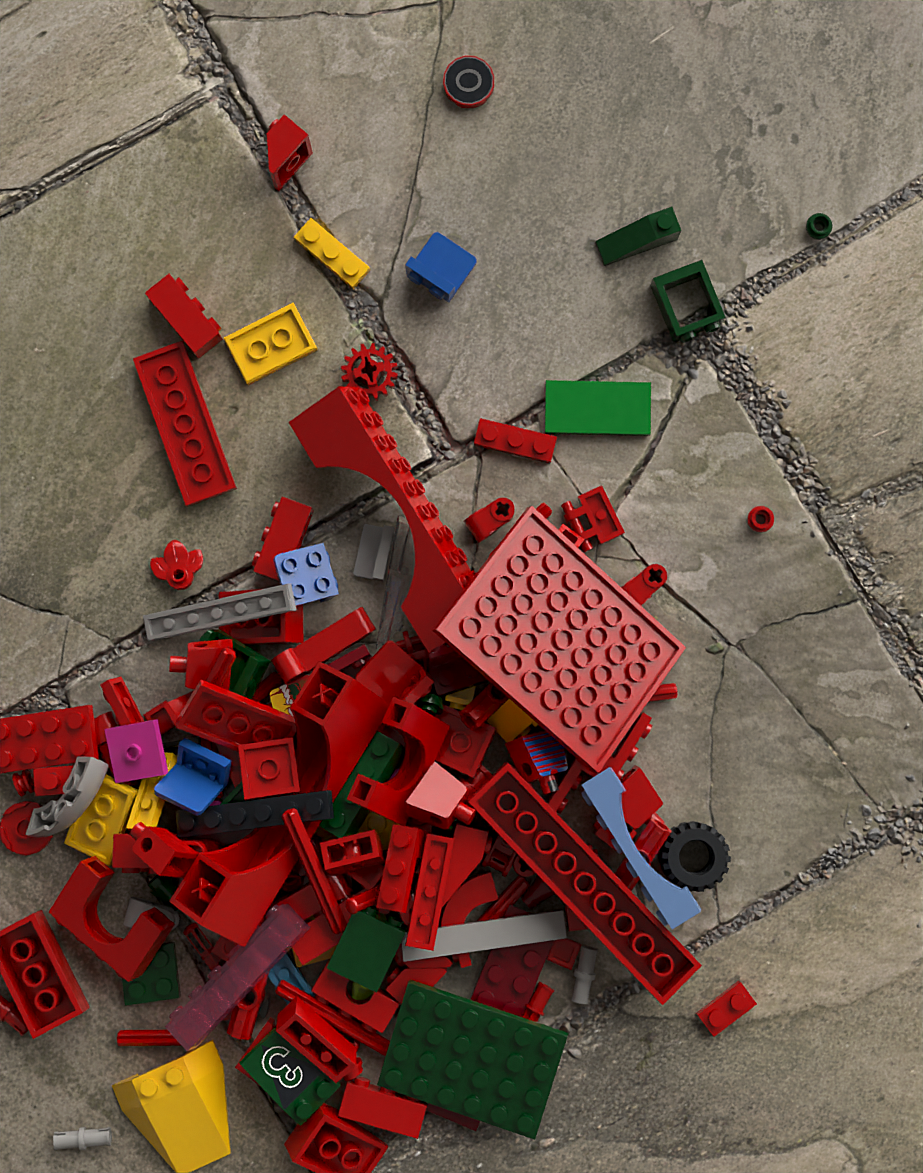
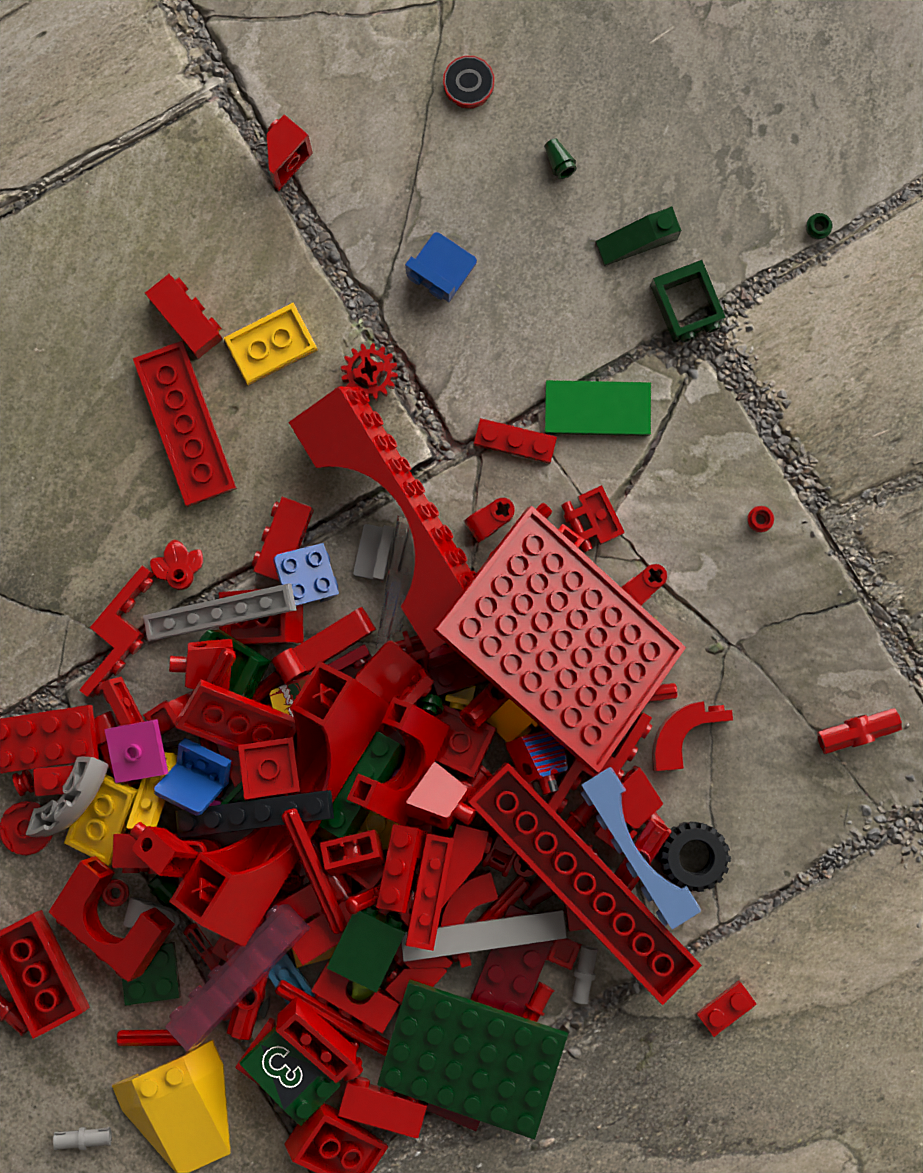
(107, 895): none -> red plate
(118, 631): none -> red bracket
(332, 253): yellow plate -> none
(560, 159): none -> dark green cone
(580, 816): none -> red axle
(671, 734): none -> red arch
(859, 730): none -> red piece

